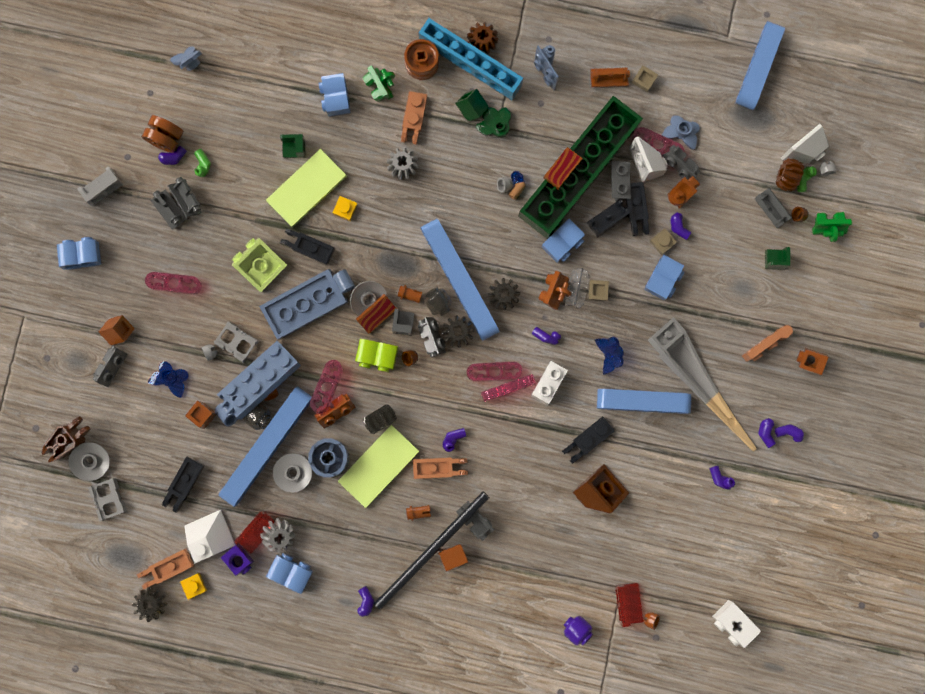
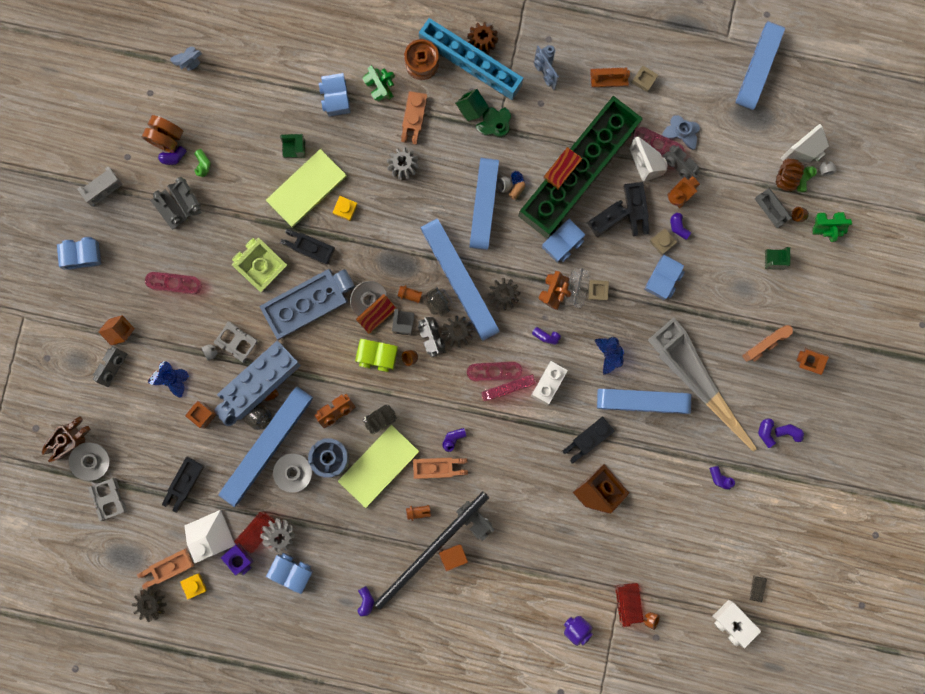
(326, 372): clear pink beam -> none
(484, 203): none -> medium blue beam
(620, 180): dark grey hinge -> none
(758, 588): none -> clear smoke piece

